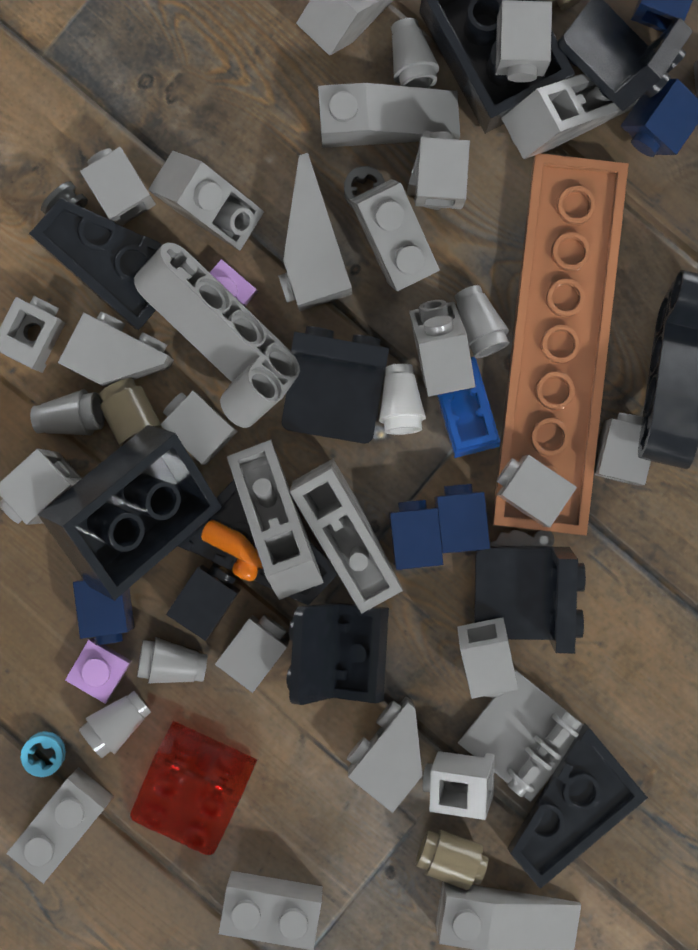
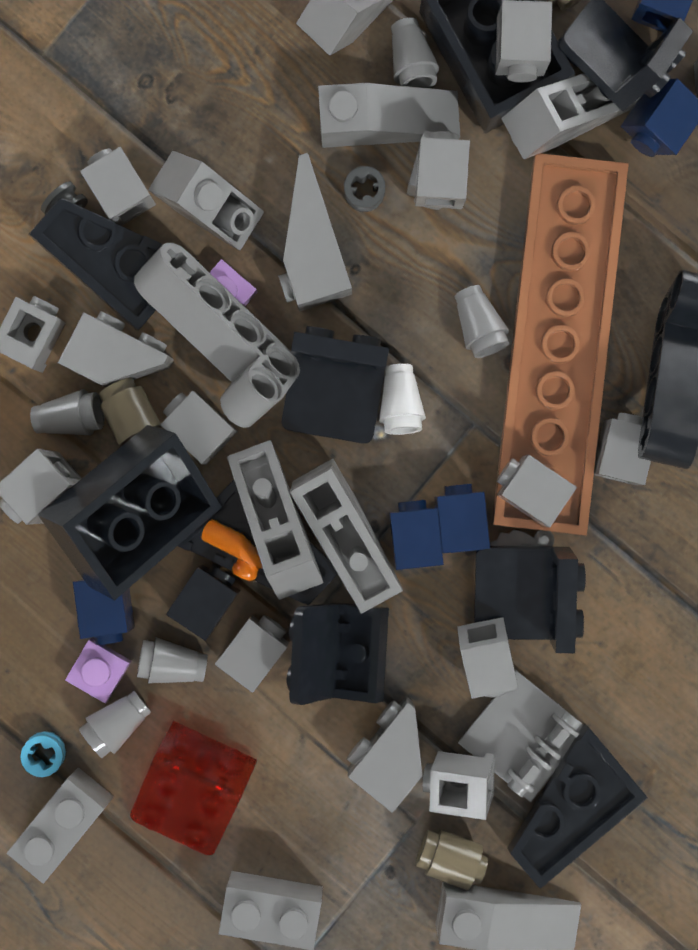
(394, 234): light grey brick -> none
(442, 347): light grey slope -> none
(469, 418): blue plate -> none

